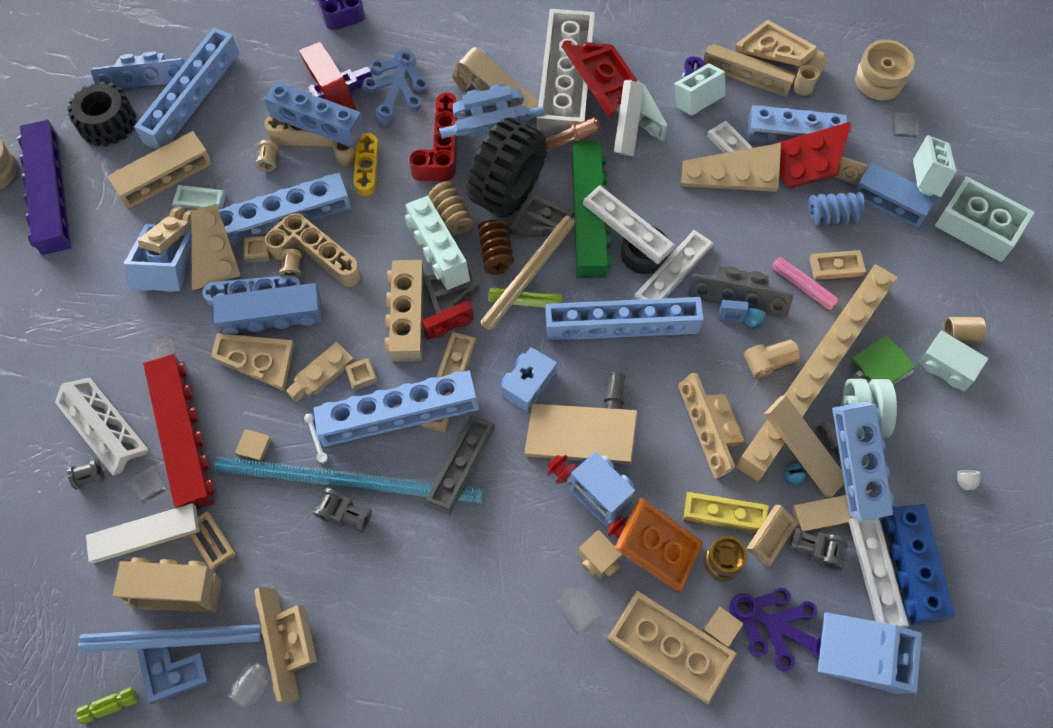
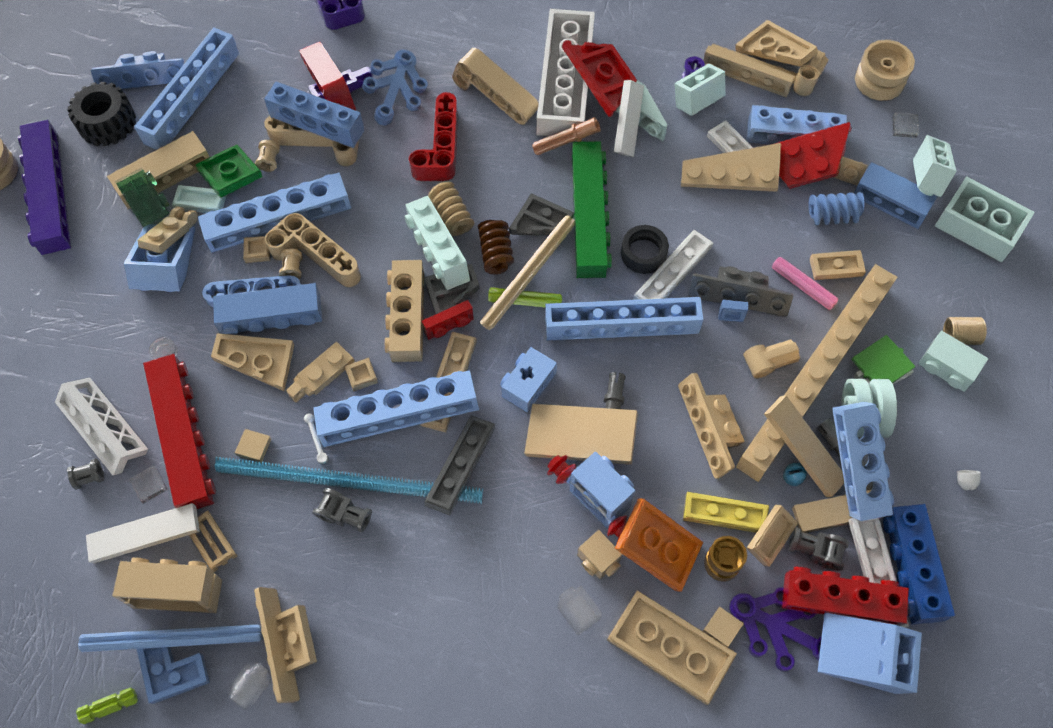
(142, 196): none -> clear green brick
(211, 248): tan wing -> none
(228, 171): none -> green tile
(371, 172): yellow beam -> none
(486, 108): light blue piece -> none
(506, 166): black tyre -> none
(628, 224): white tile -> none
(754, 318): dark azure hinge -> none
(845, 596): none -> red brick

